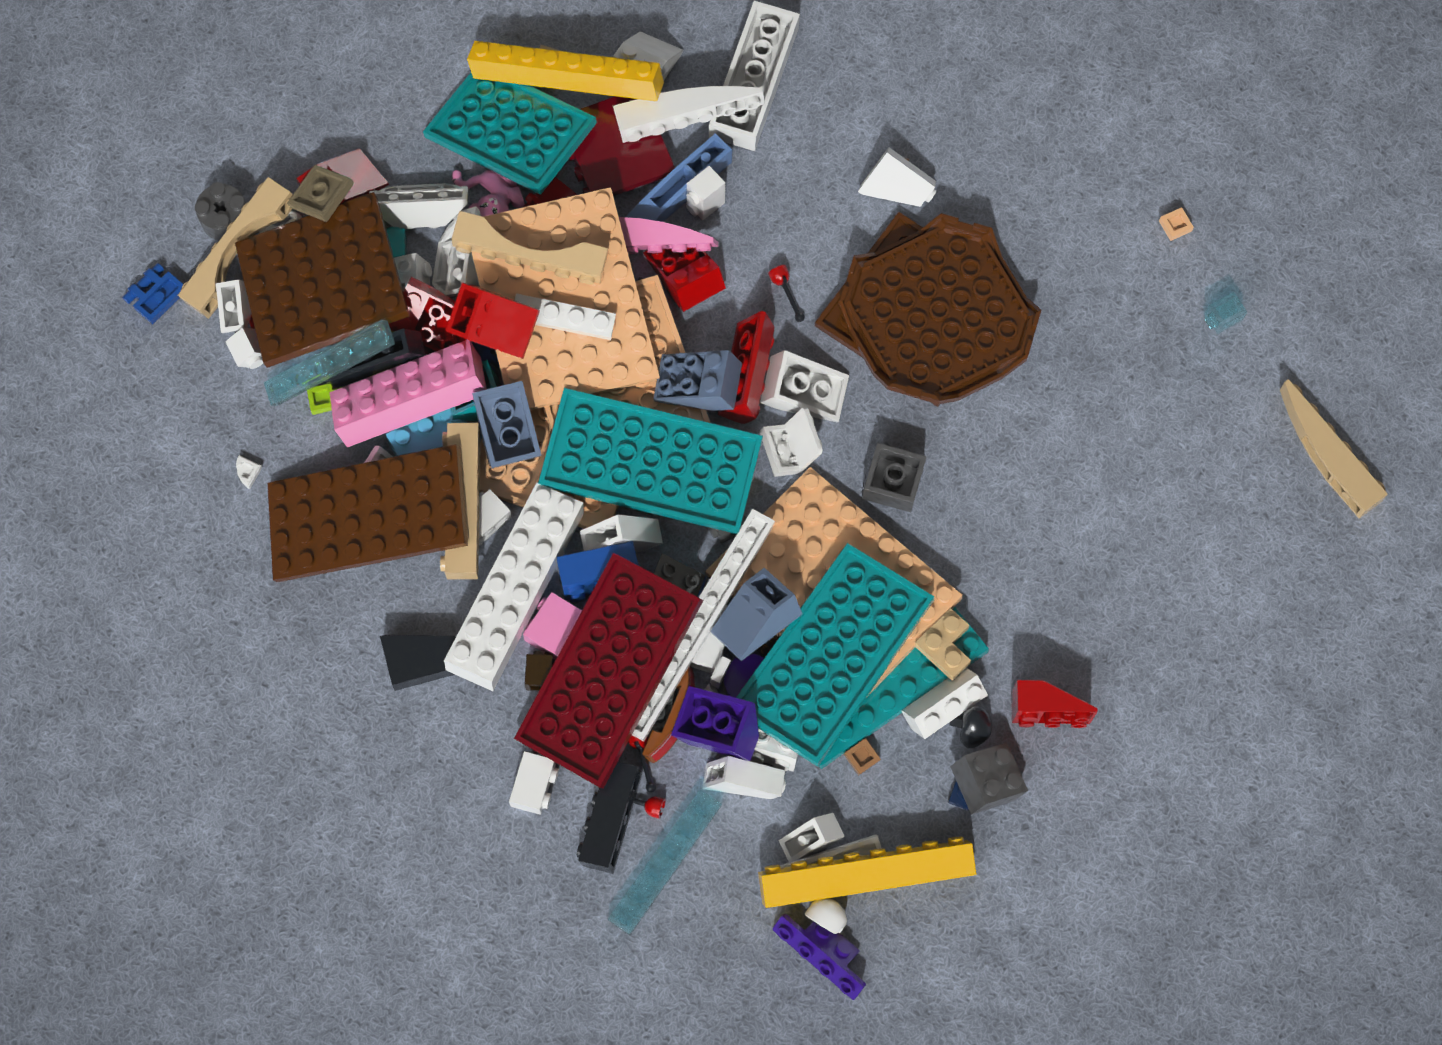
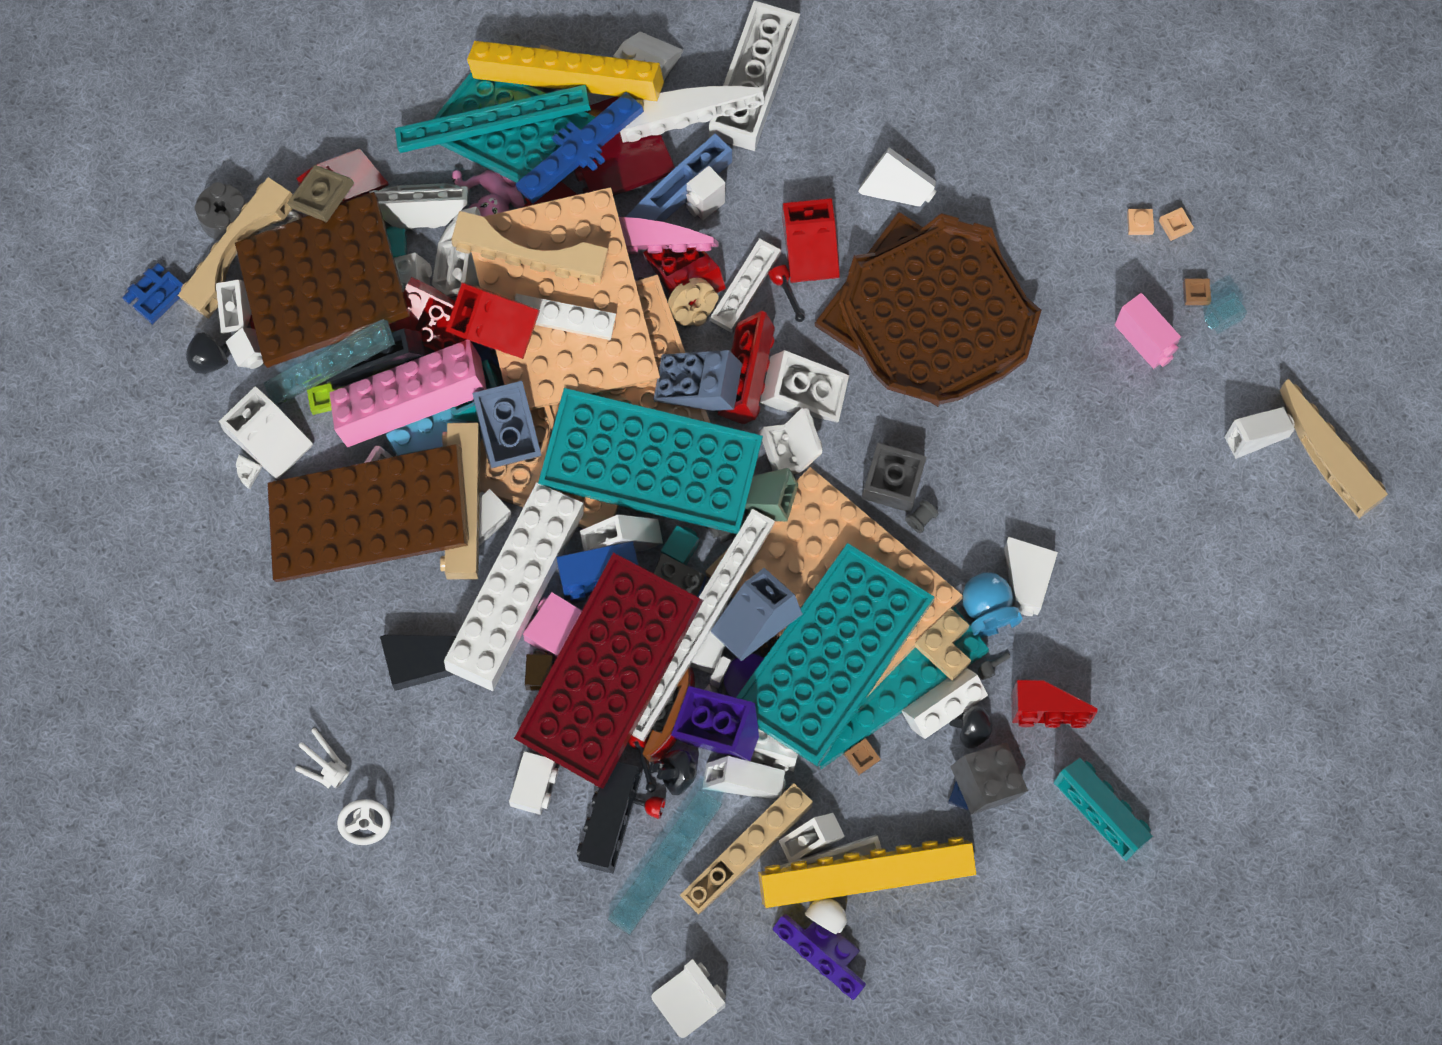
(205, 354): none -> black piece
(265, 433): none -> white slope
(333, 773): none -> white plant
(363, 819): none -> white piece
(492, 119): none -> teal plate
(579, 147): none -> blue hinge
(676, 770): none -> black piece
(681, 544): none -> teal brick
(689, 999): none -> white bracket
(697, 312): none -> tan plate
(745, 285): none -> white plate
(747, 848): none -> tan slope
(773, 494): none -> sand green torso
(810, 240): none -> red slope
(921, 516): none -> dark grey bush
(986, 669): none -> dark grey hand
(989, 602): none -> dark azure tile
(1028, 574): none -> white slope
(1102, 808): none -> teal slope
(1140, 222): none -> light nougat plate
(1148, 331): none -> bright pink brick
(1197, 292): none -> medium nougat plate
(1259, 431): none -> white slope

